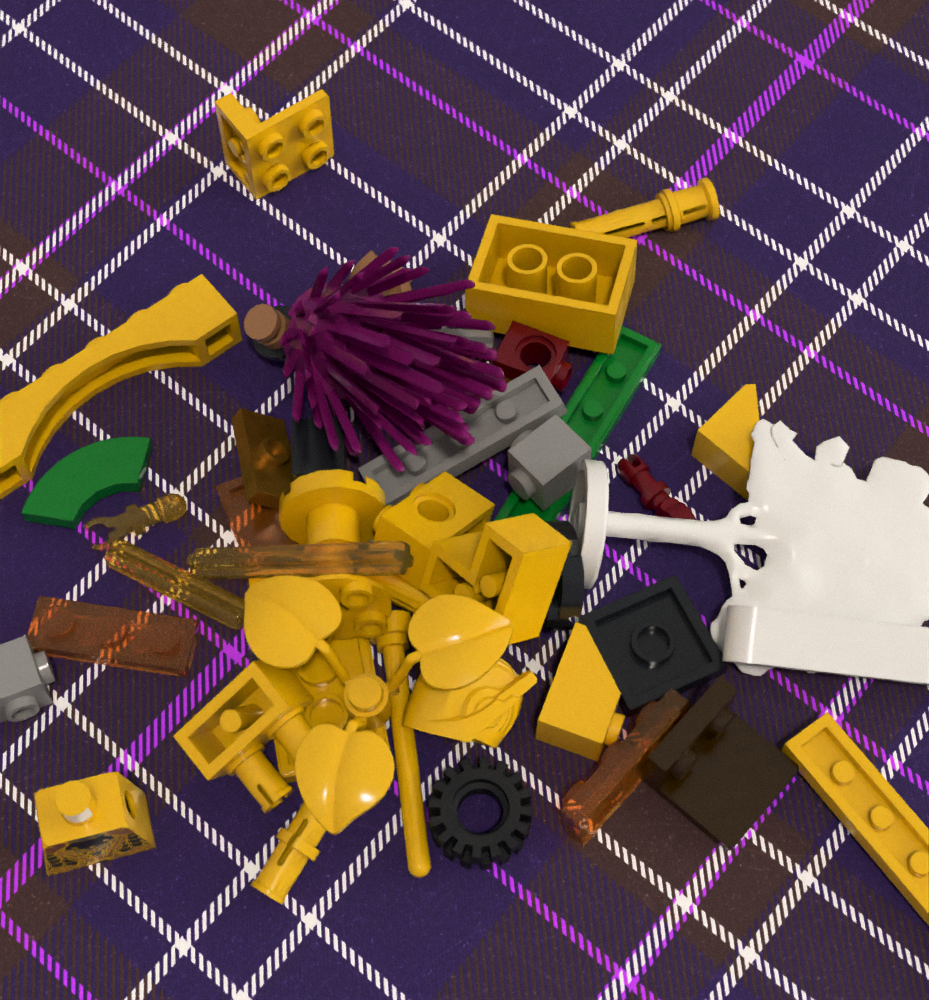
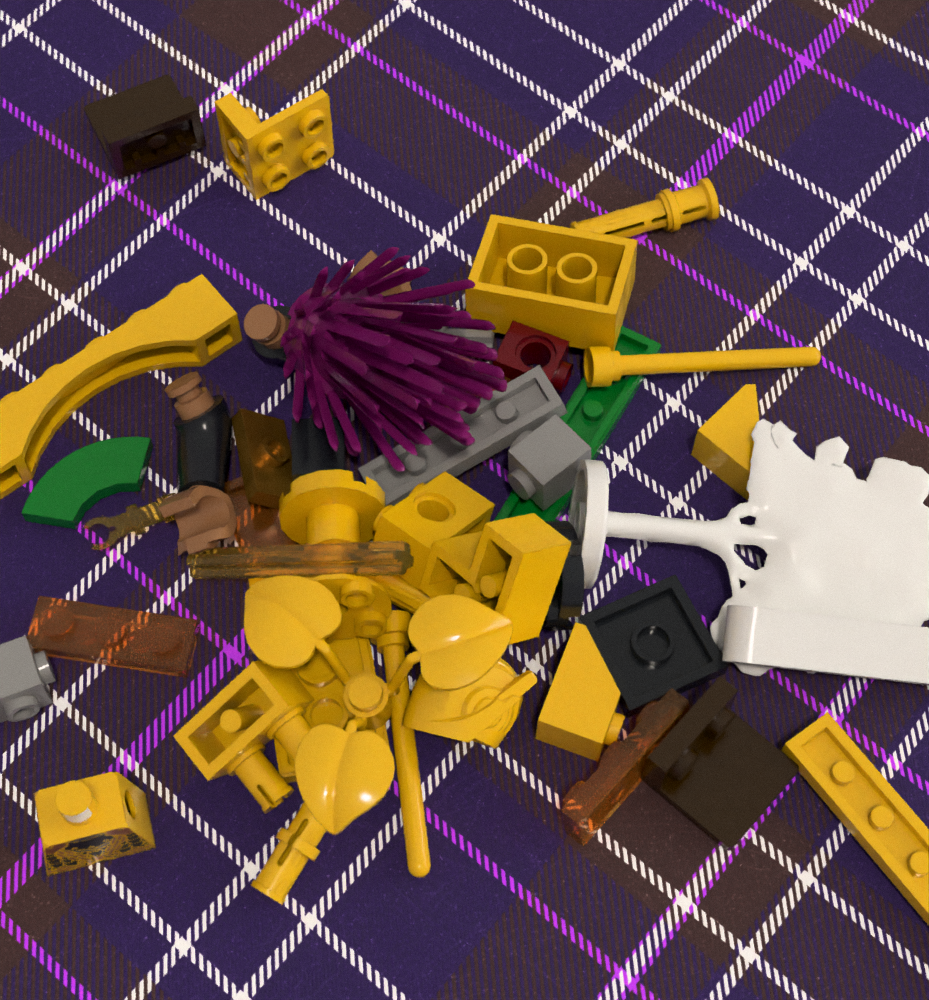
(146, 125): none -> dark brown bracket
(176, 583): clear yellow axle -> none
(203, 450): none -> piece
(477, 847): black tyre -> none
(604, 366): none -> yellow piece
(653, 493): dark red piece -> none

